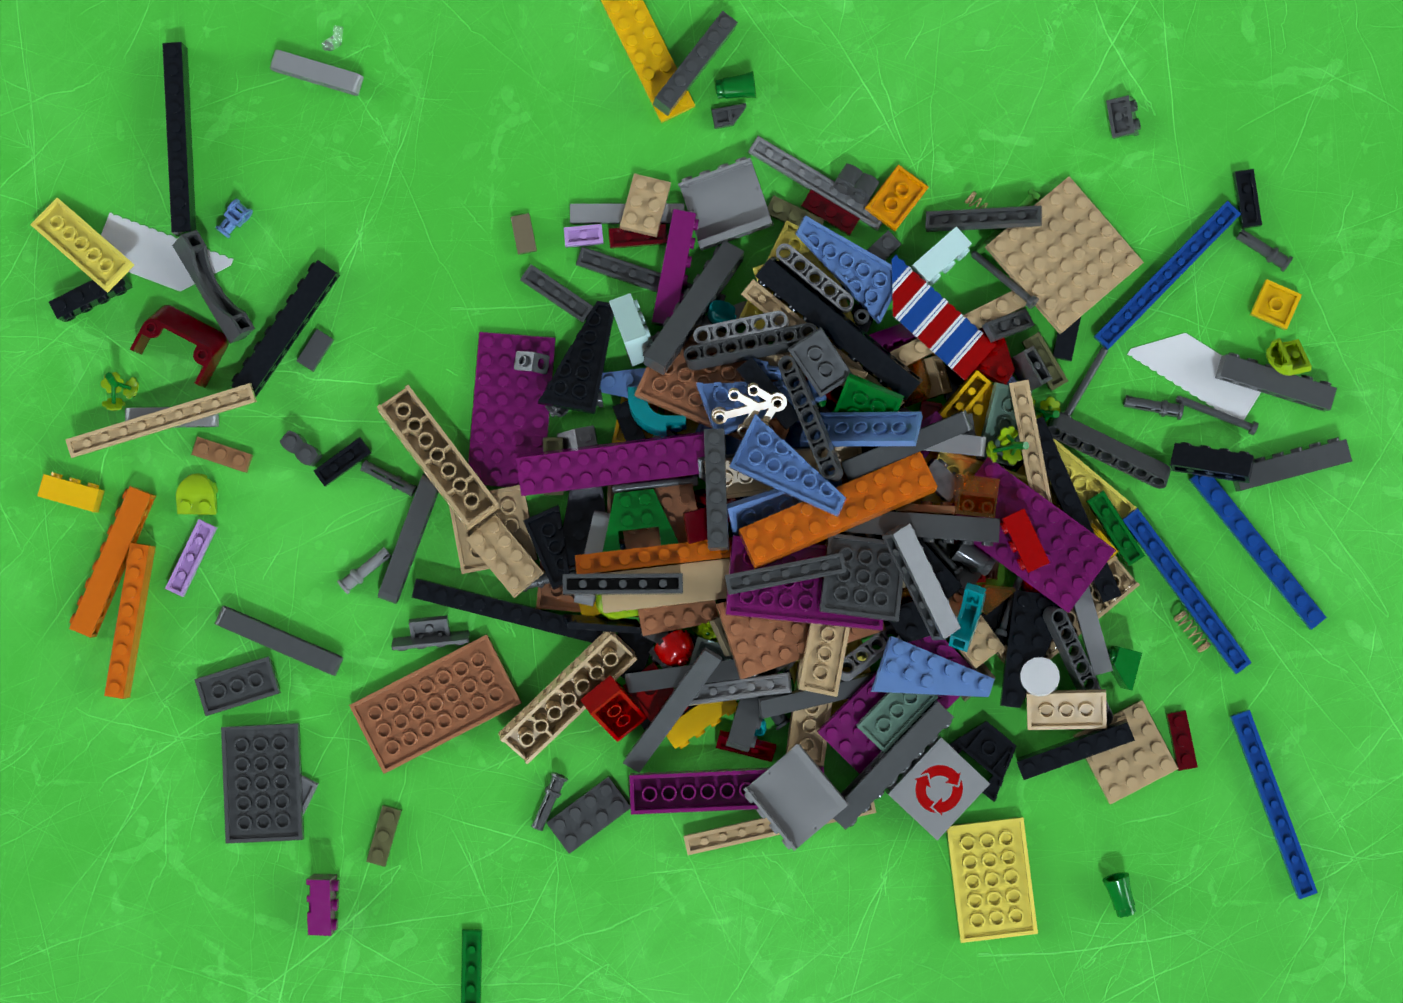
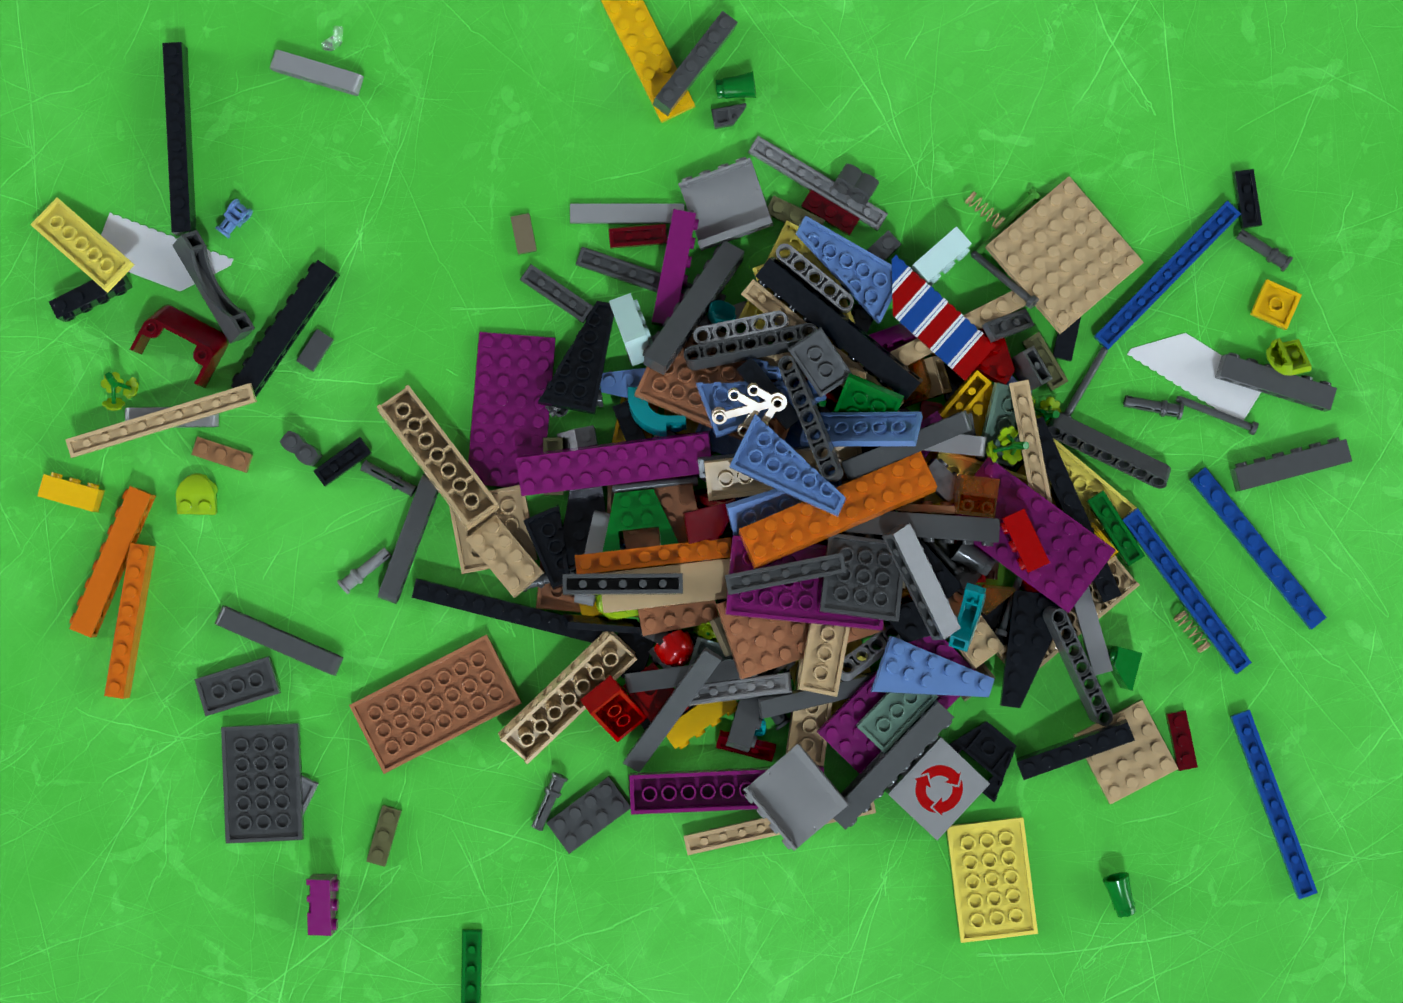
(191, 558): lavender plate -> none
(430, 632): dark grey bracket -> none
(529, 362): dark grey bracket -> none
(583, 235): lavender plate -> none
(645, 205): tan plate -> none
(716, 489): dark grey arch -> none
(862, 312): dark grey pin -> none
(896, 198): light orange tile -> none
(984, 218): dark grey plate -> none
(1039, 676): white tile -> none
(1067, 710): tan plate -> none
(1123, 117): dark grey bracket -> none
(1212, 462): black brick -> none

